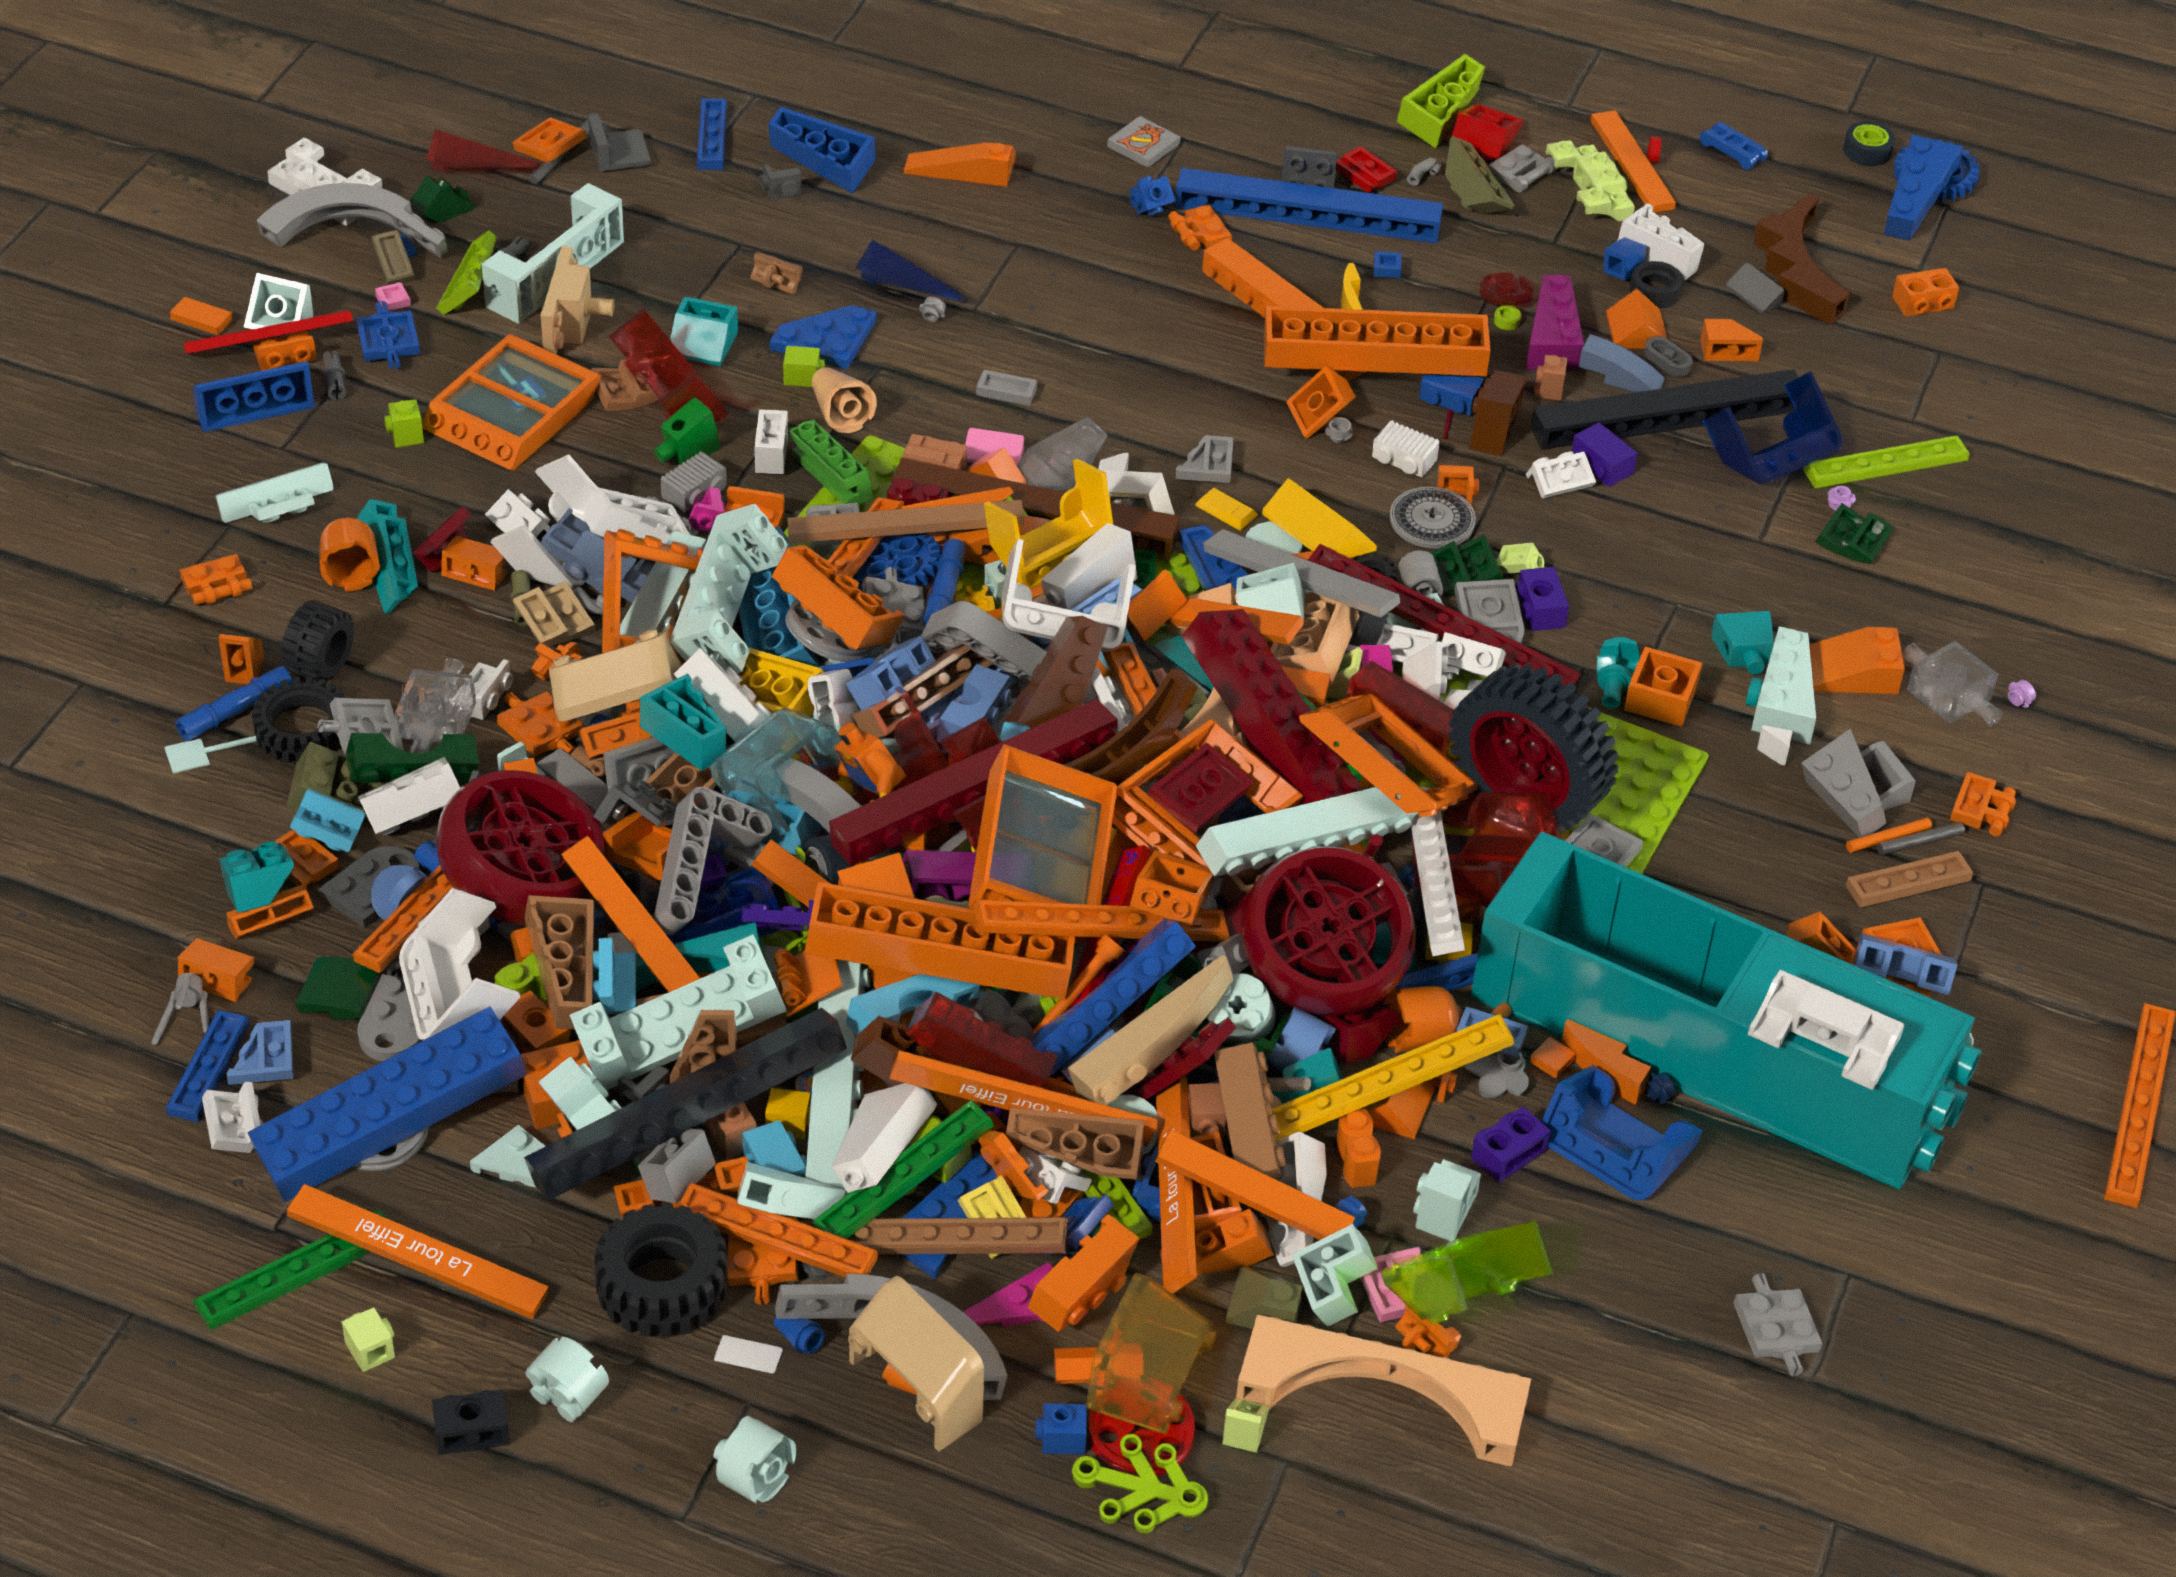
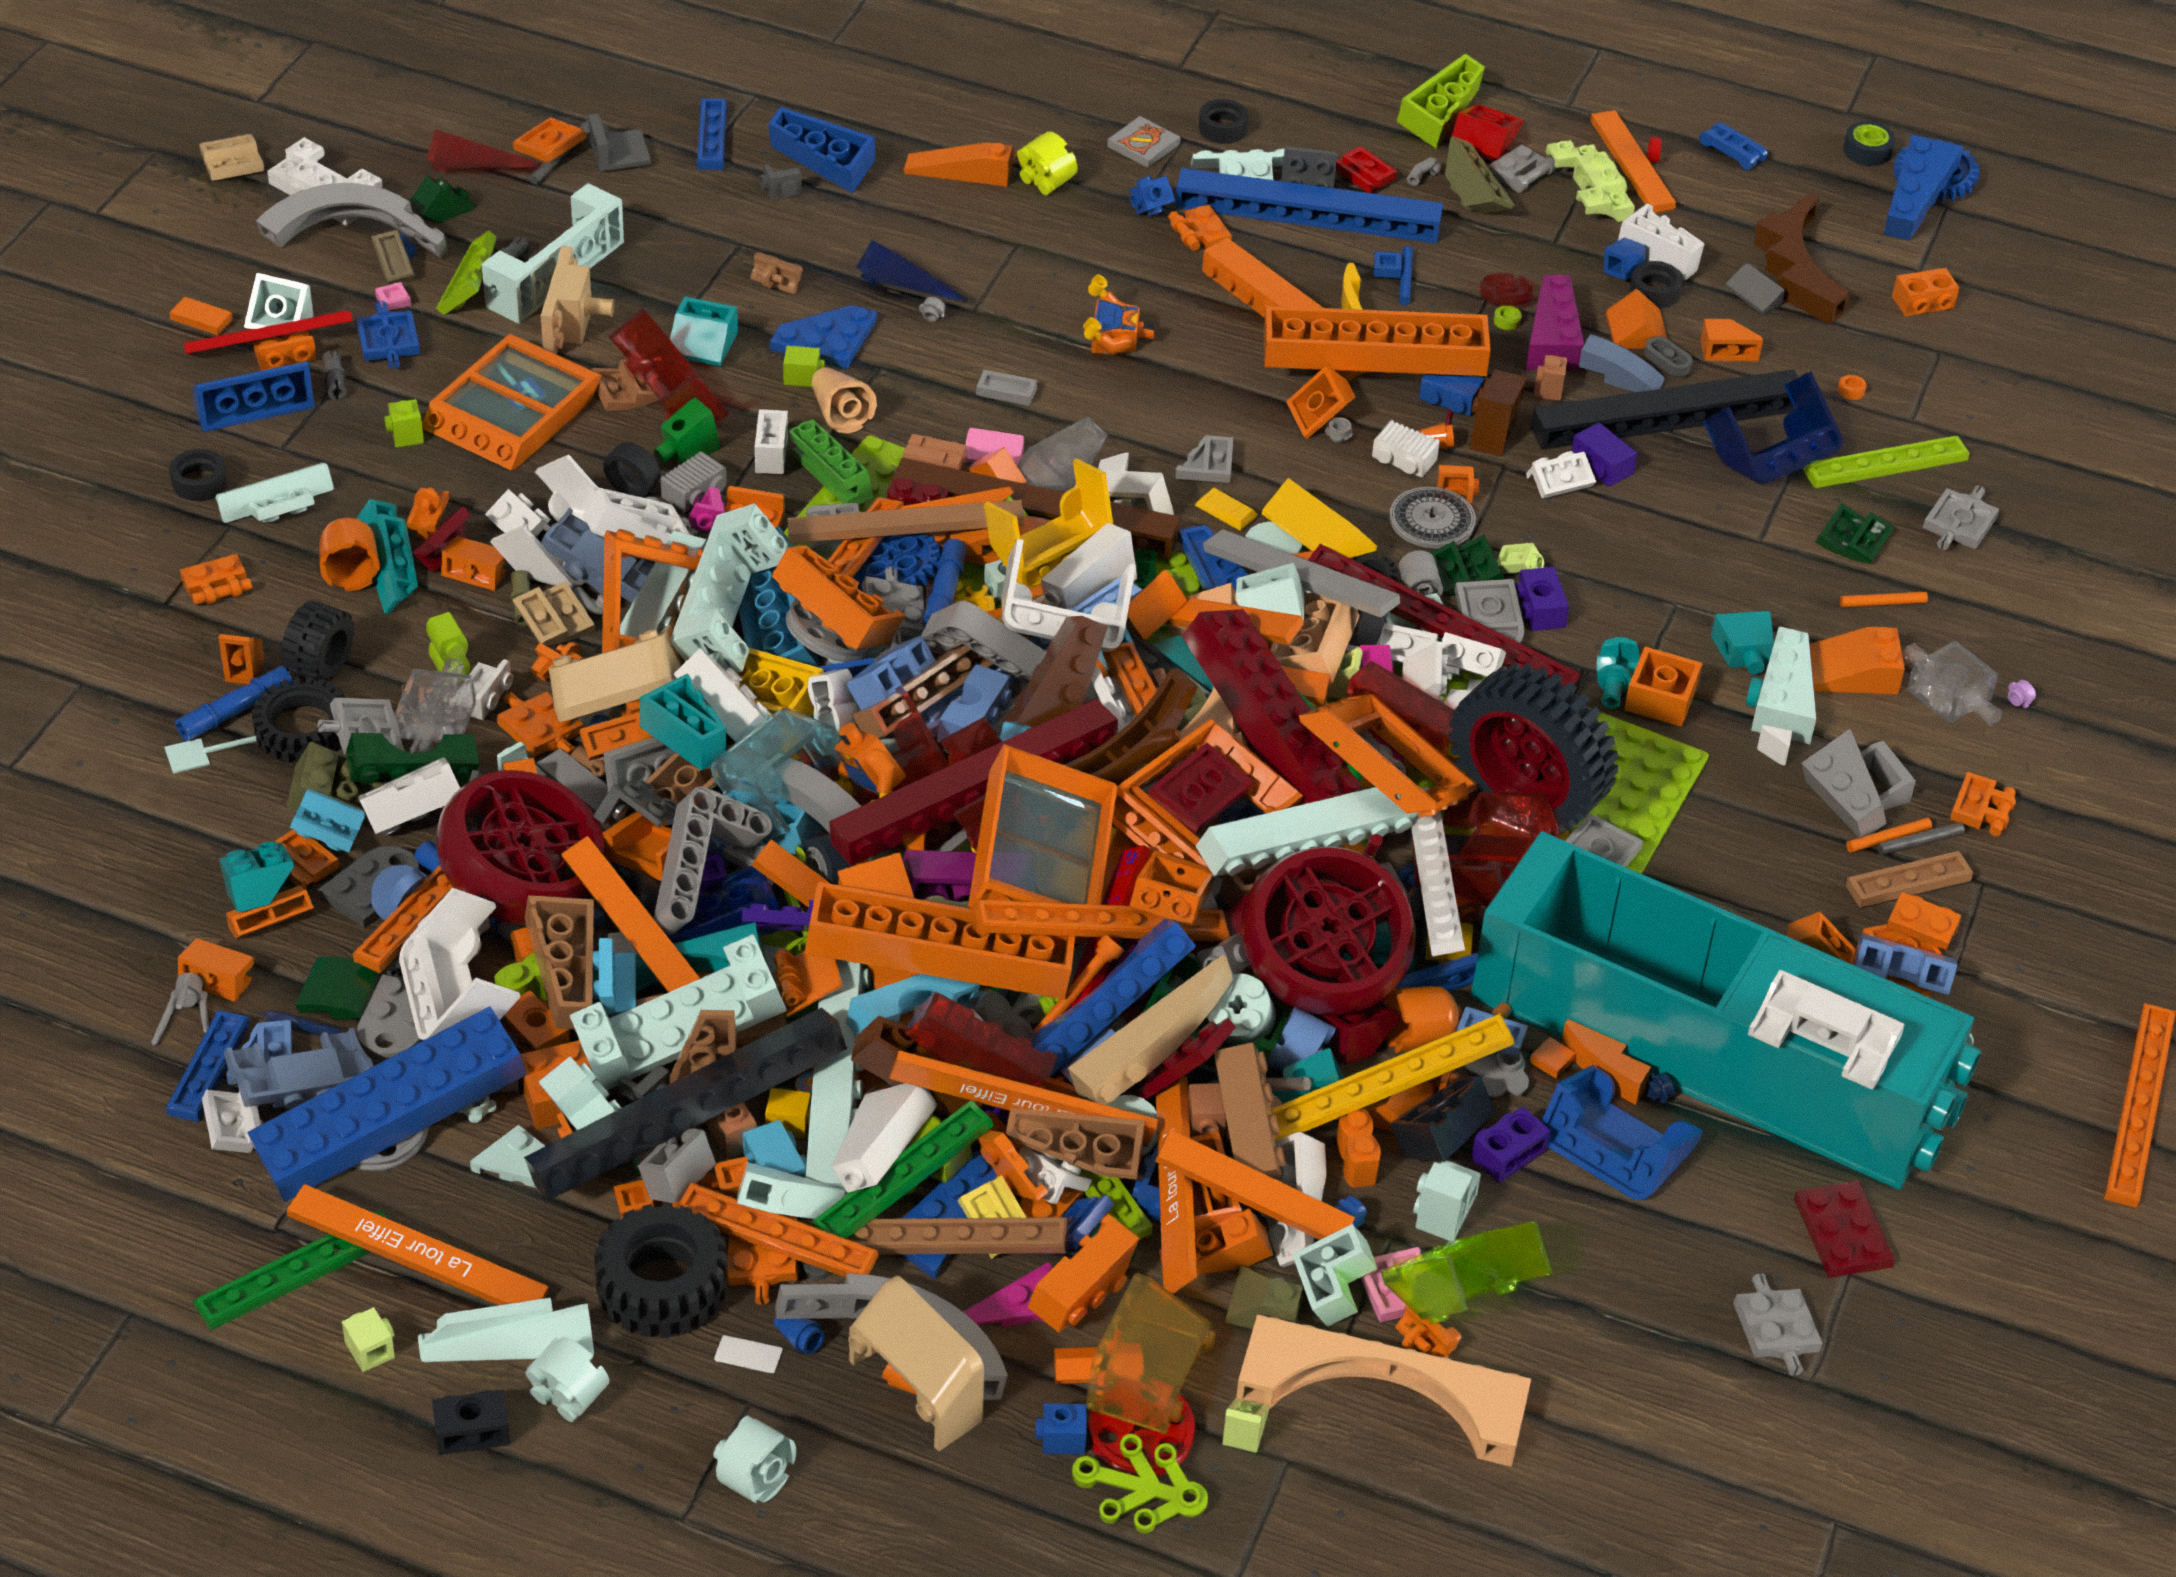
(193, 461): none -> black tyre
(231, 157): none -> tan slope
(296, 1076): none -> sand blue bracket
(316, 1033): none -> blue piece
(427, 511): none -> orange hips
(447, 642): none -> lime brick
(479, 1109): none -> light aqua plate
(505, 1332): none -> light aqua wedge
(638, 459): none -> black tyre
(1046, 162): none -> neon yellow brick
(1114, 323): none -> torso
(1220, 132): none -> black tyre
(1251, 164): none -> light aqua bracket
(1406, 273): none -> blue bar
(1442, 432): none -> orange cone
(1443, 1120): none -> black wedge
(1840, 495): lavender plate -> none
(1843, 1229): none -> dark red plate
(1851, 387): none -> orange tile
(1883, 599): none -> orange bar
(1924, 920): none -> orange bracket
(1961, 518): none -> light grey plate

